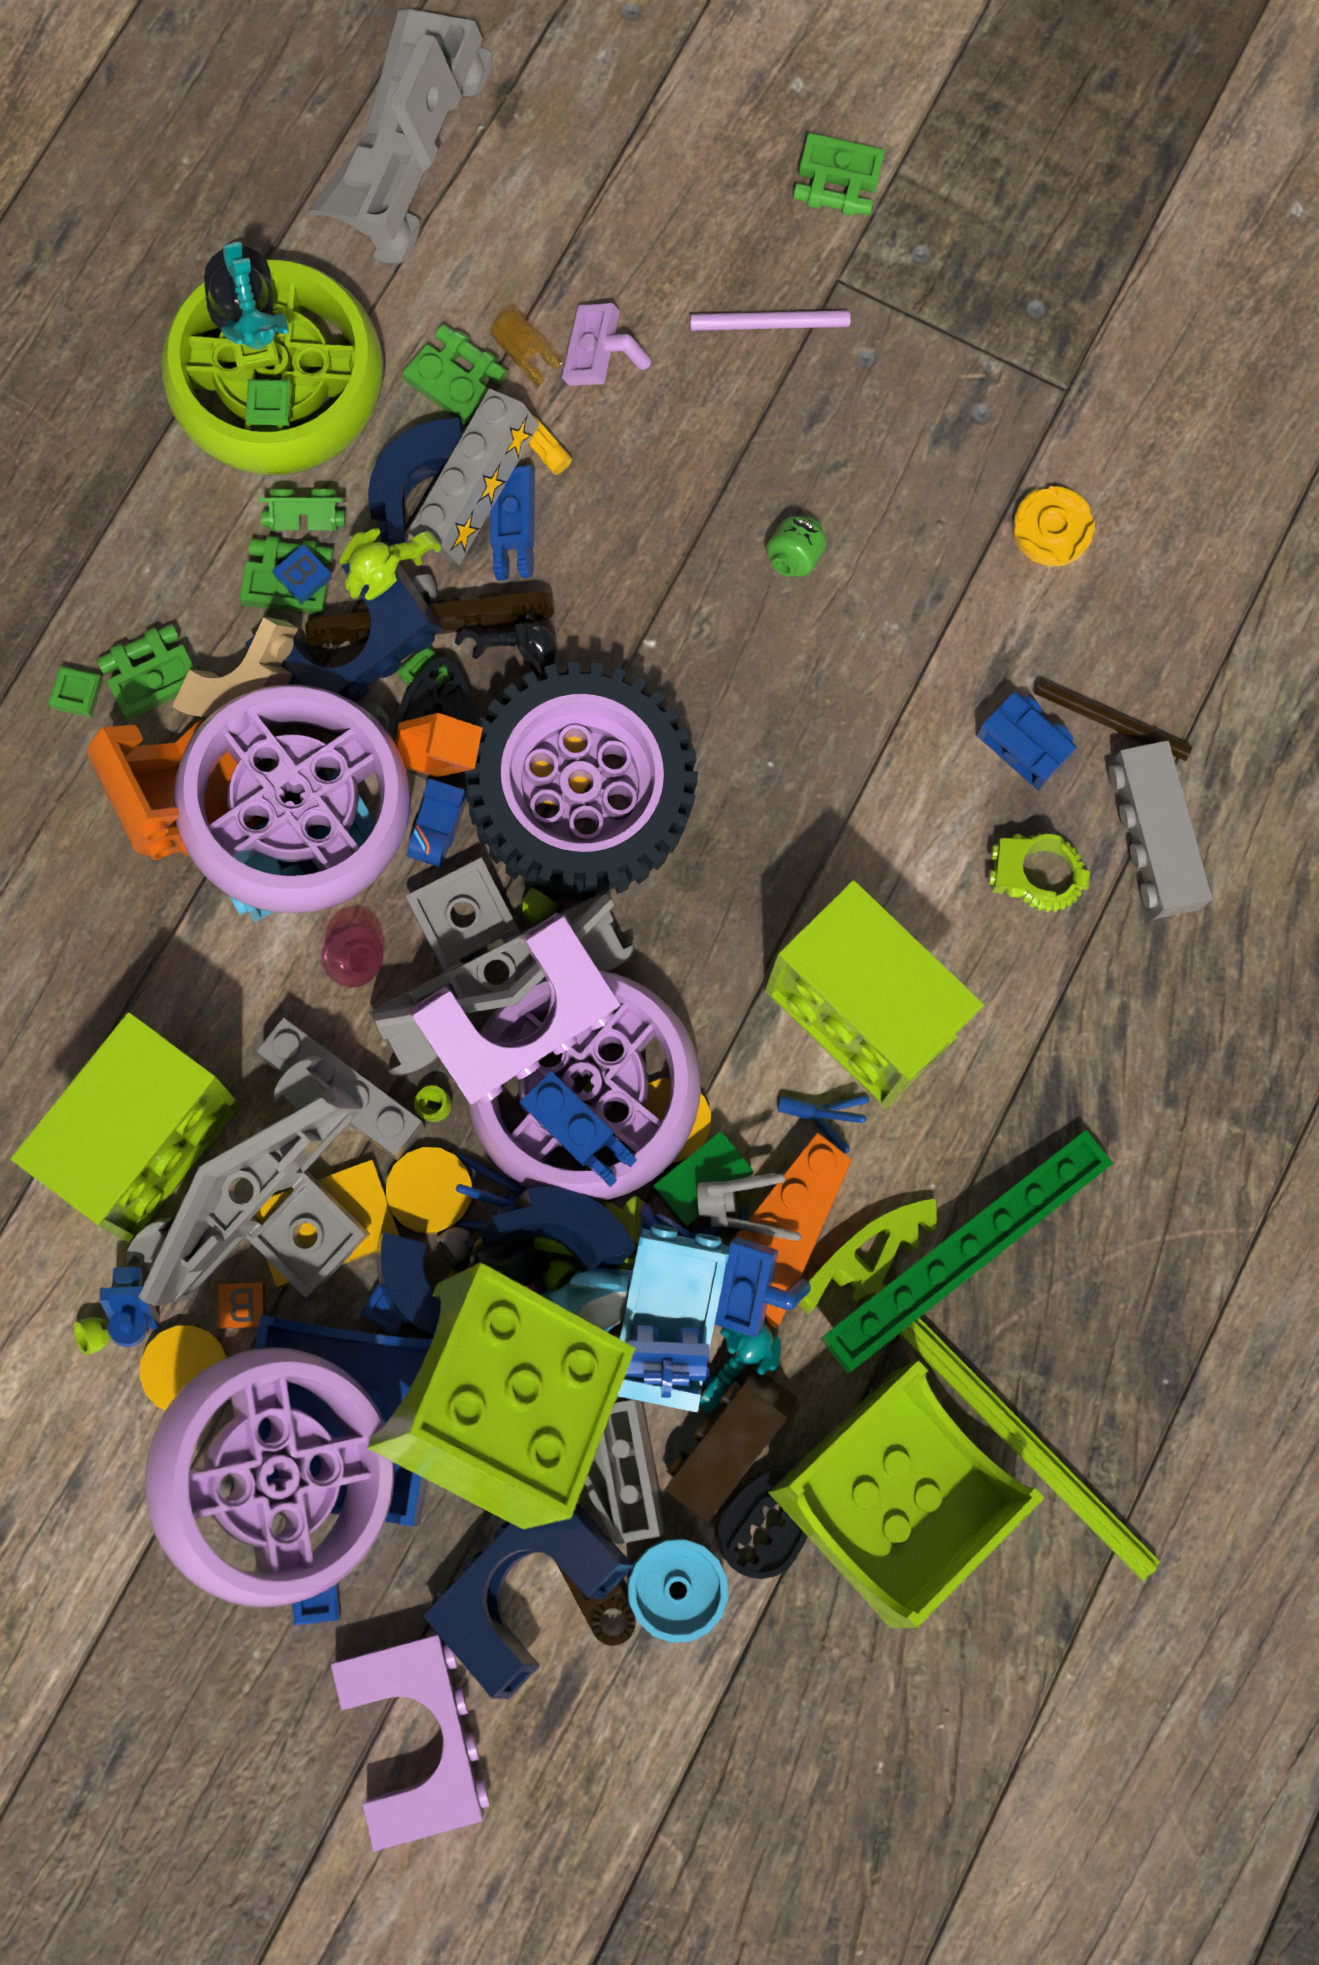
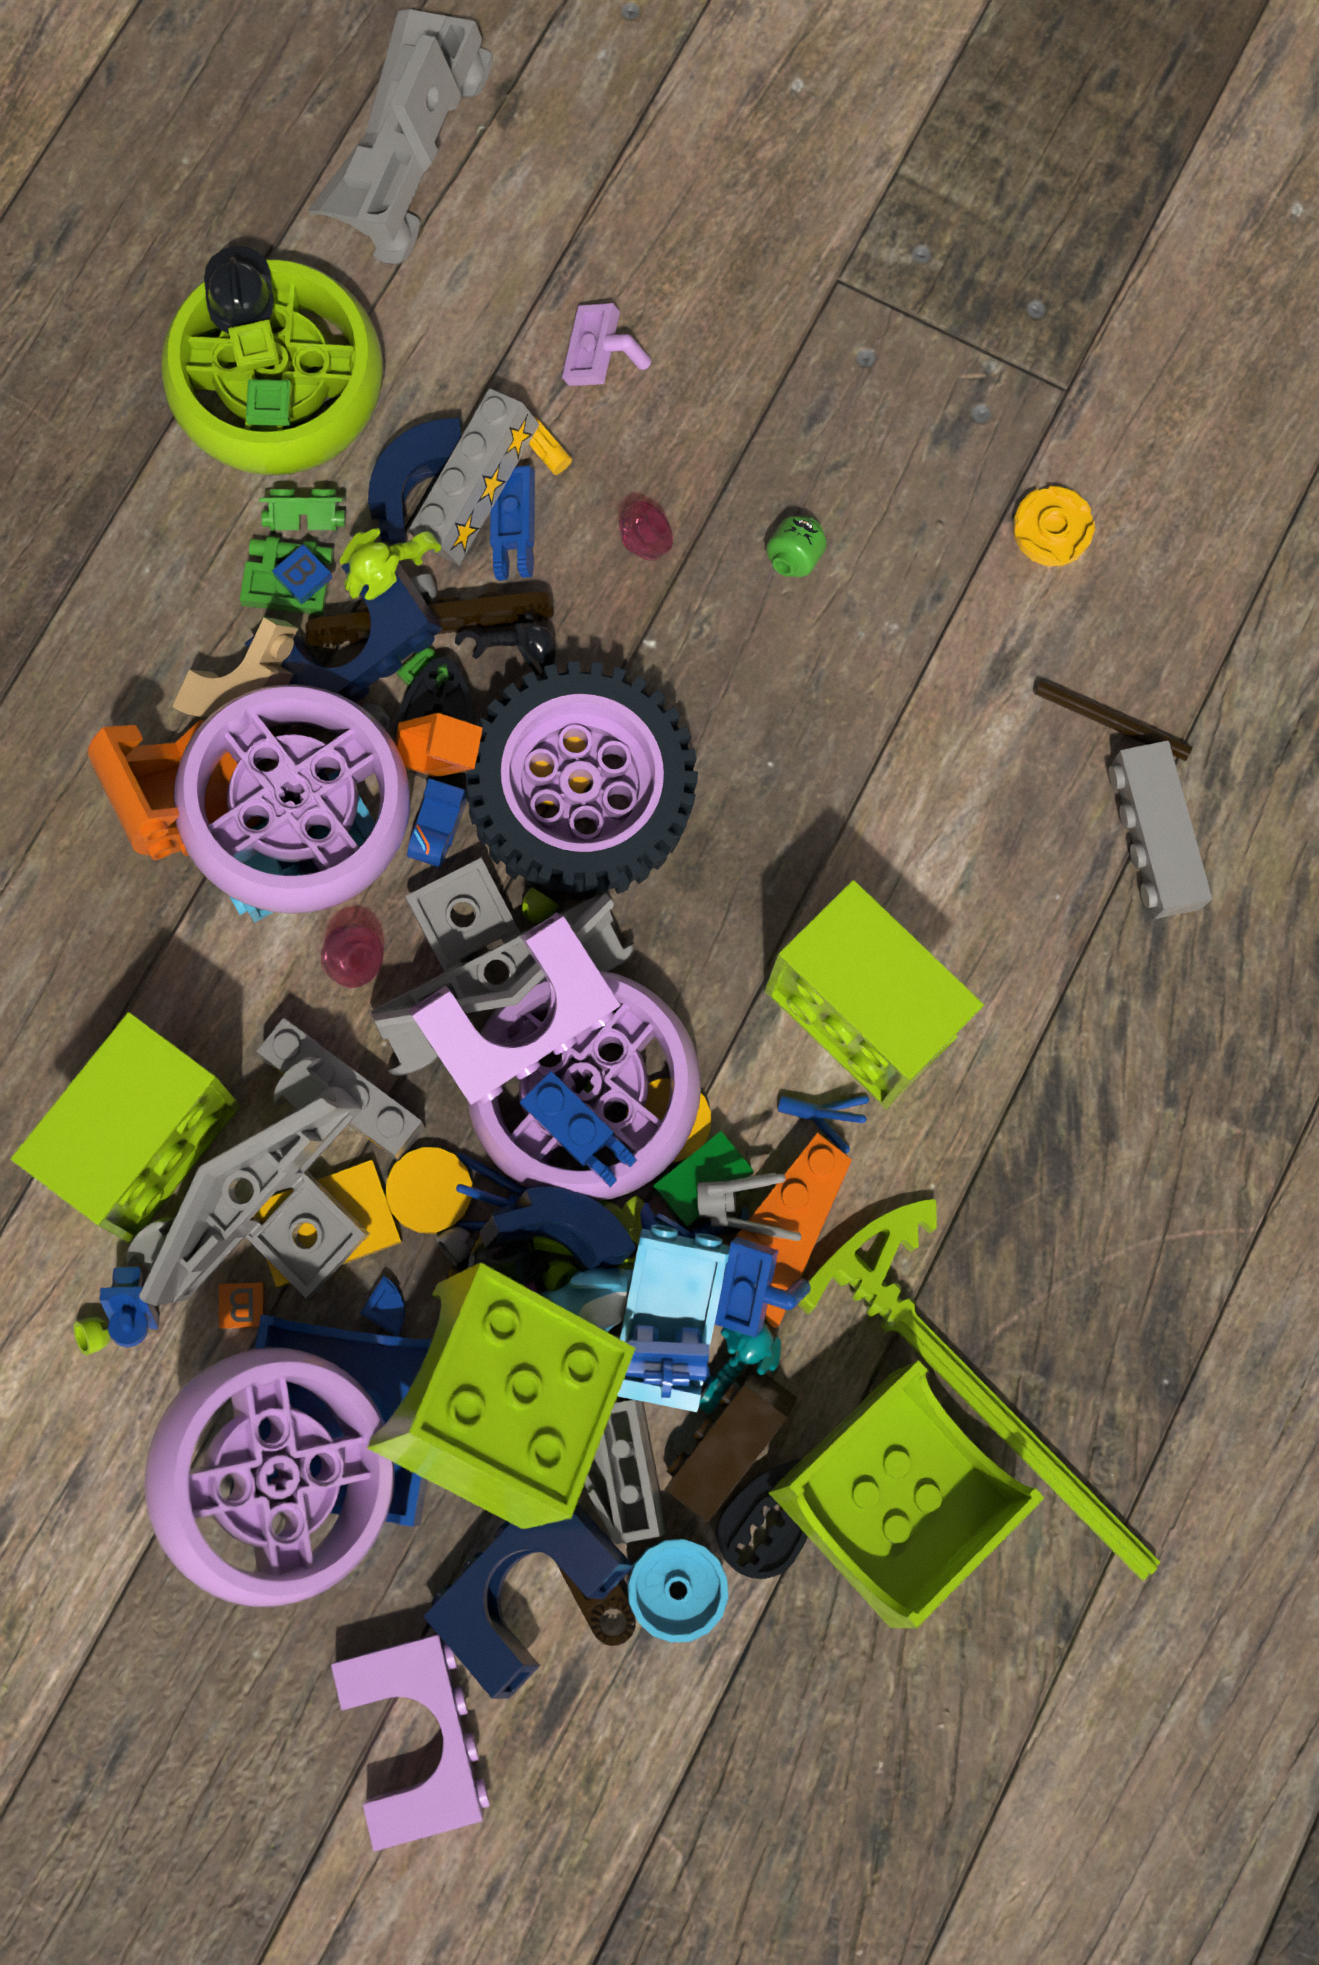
(75, 691): bright green tile -> none
(151, 682): bright green plate -> none
(175, 1359): yellow tile -> none
(254, 327): teal piece -> none
(318, 1609): blue tile -> none
(405, 1285): dark blue arch -> none
(437, 1096): lime hinge -> none
(447, 383): bright green plate -> none
(523, 343): clear yellow hinge -> none
(645, 531): none -> clear pink plate
(769, 320): lavender bar -> none
(841, 164): bright green plate -> none
(965, 1252): green plate -> none
(1010, 876): lime piece -> none
(1027, 739): blue brick -> none

